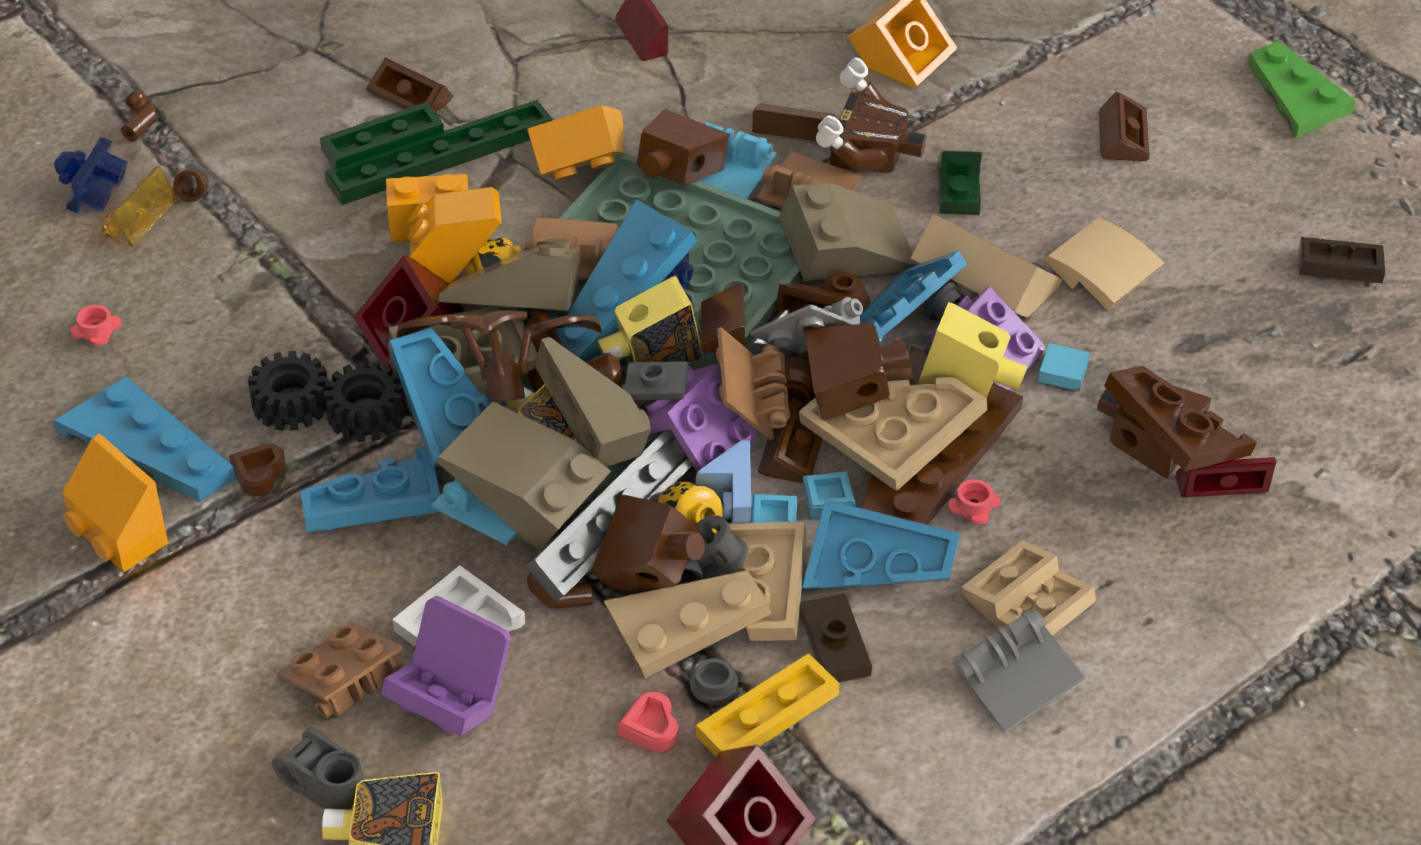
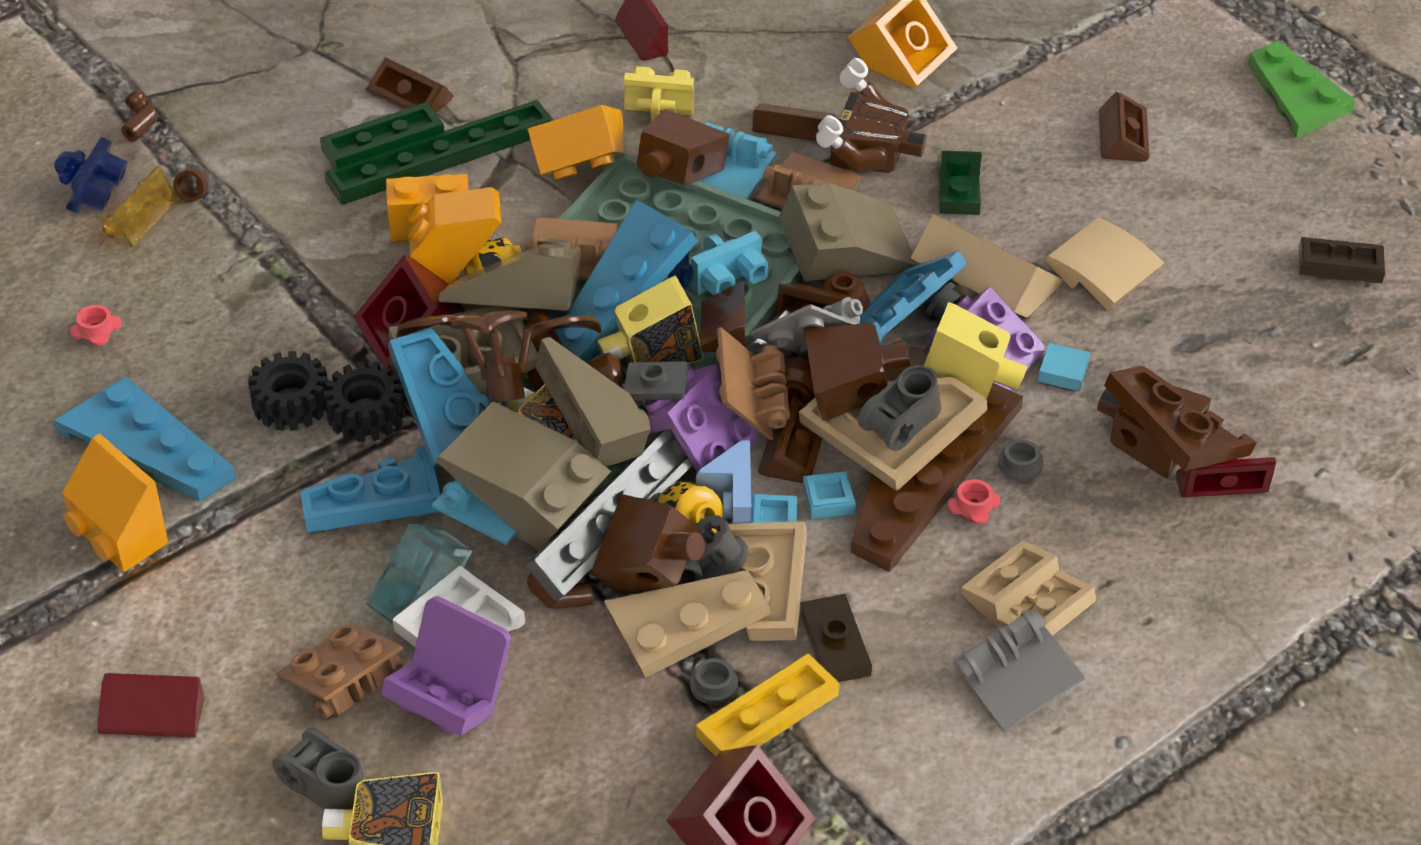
(150, 705): none -> dark red slope
(258, 468): reddish brown tile -> none
(417, 565): none -> clear light blue slope
(650, 723): coral tile -> none
(656, 92): none -> light yellow hips
(726, 261): none -> medium azure hips
(876, 550): dark azure wing -> none
(903, 407): none -> dark grey piece
(1020, 460): none -> dark grey plate

